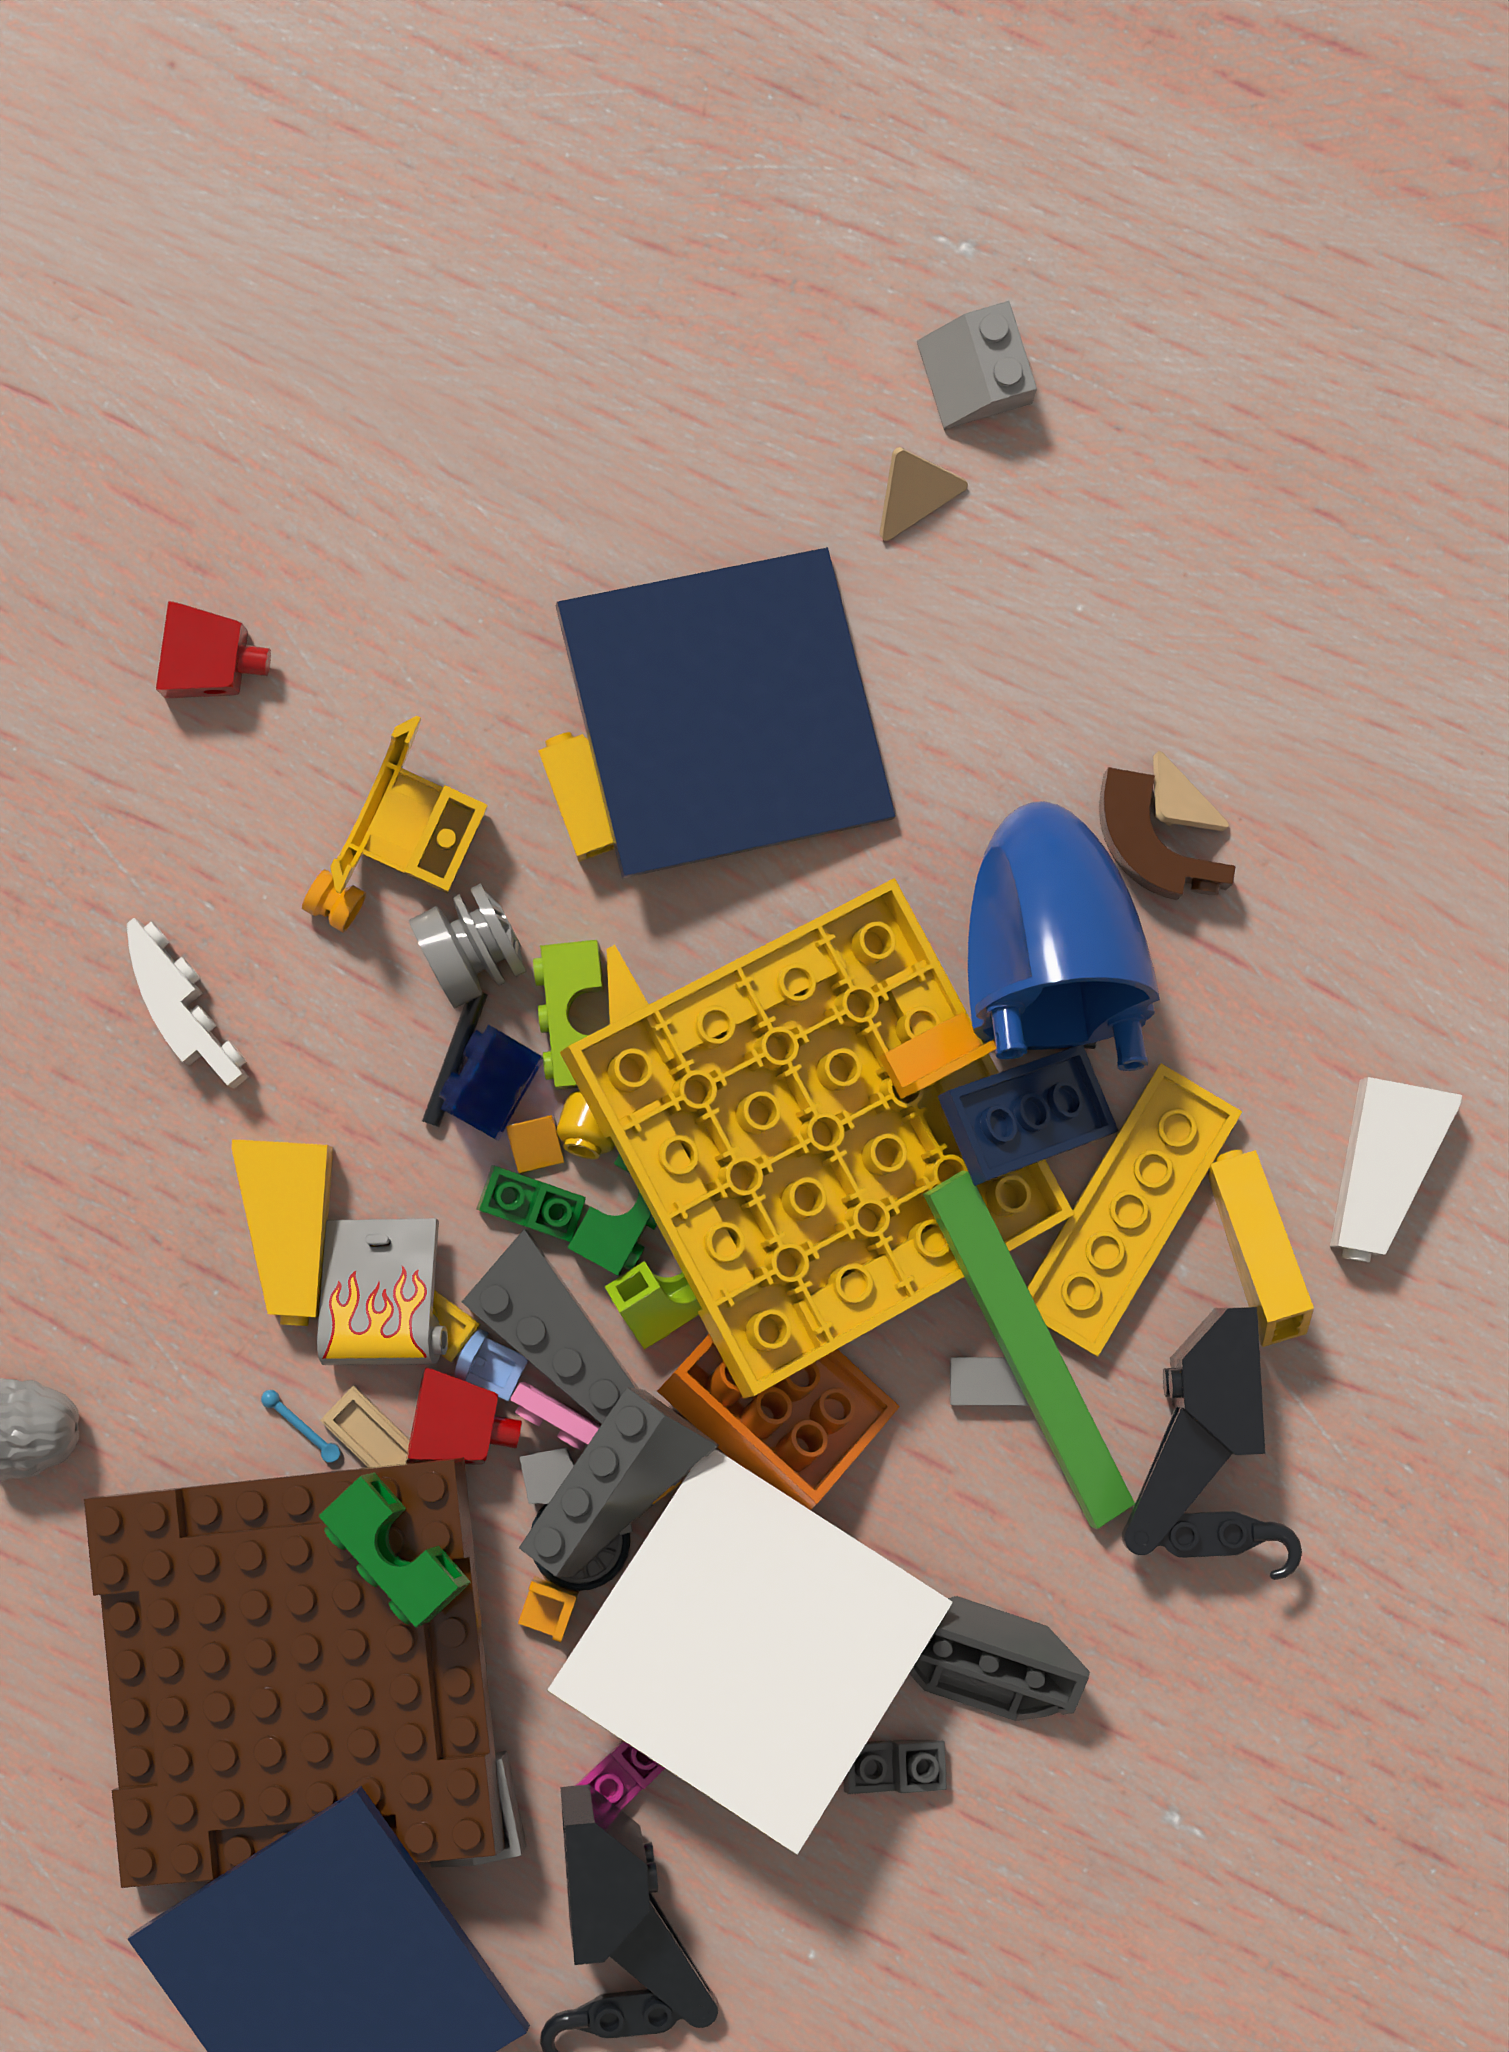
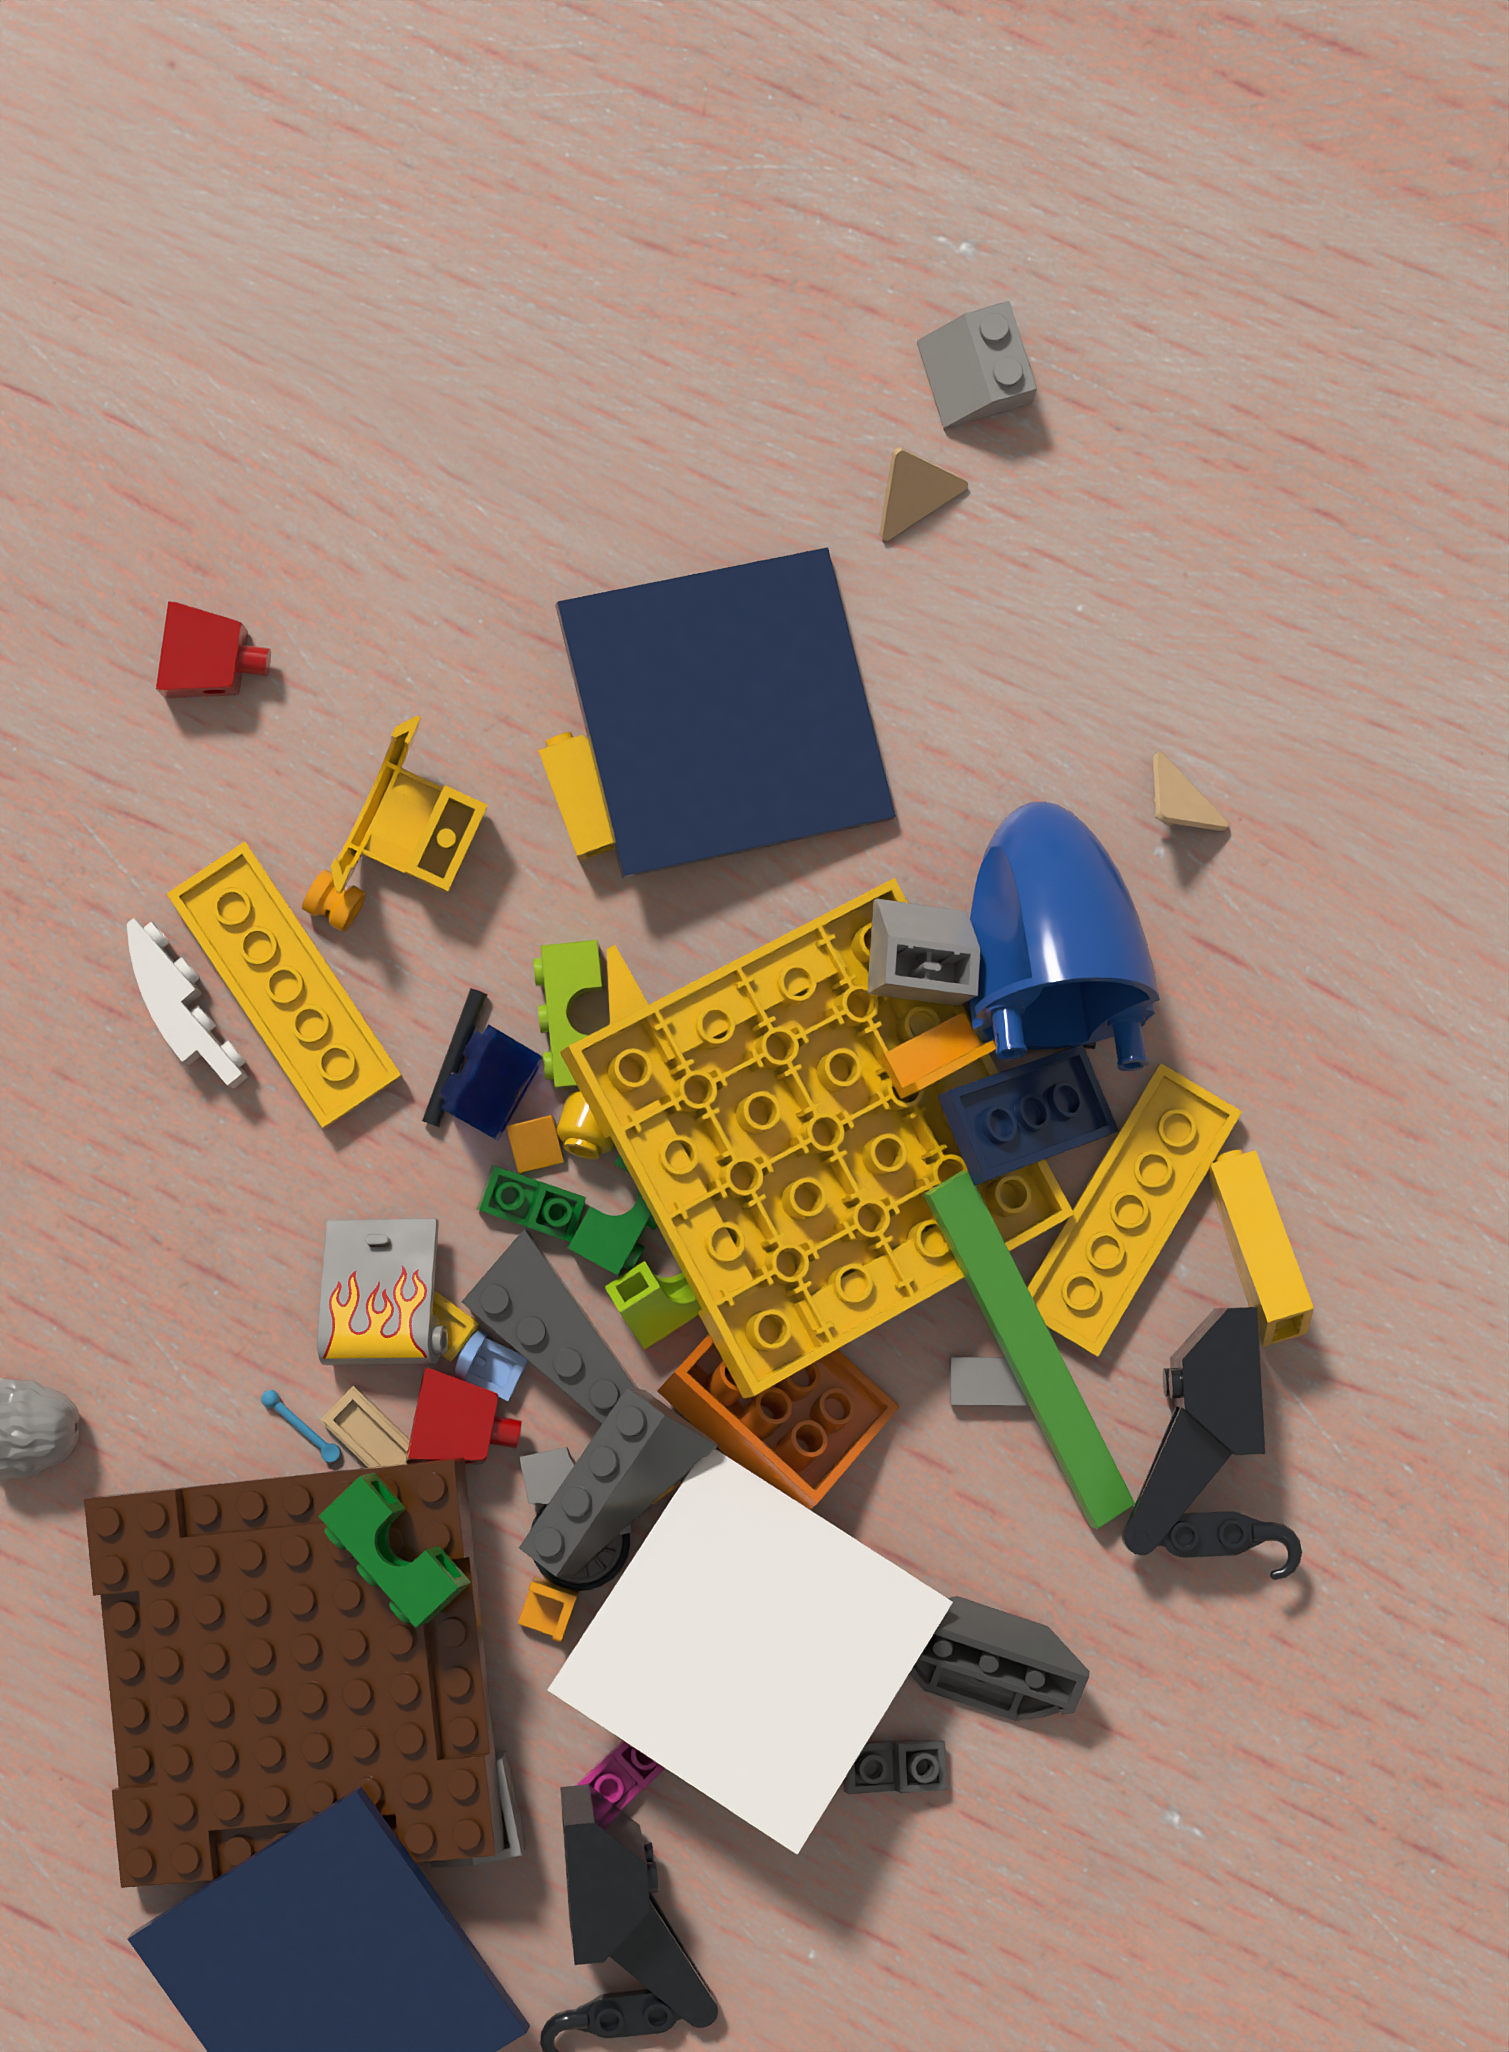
(284, 985): none -> yellow plate
(286, 1214): yellow slope -> none
(468, 945): light grey wheel -> none
(539, 1406): bright pink plate -> none
(923, 953): none -> light grey slope
(1137, 849): reddish brown arch -> none
(1387, 1157): white slope -> none

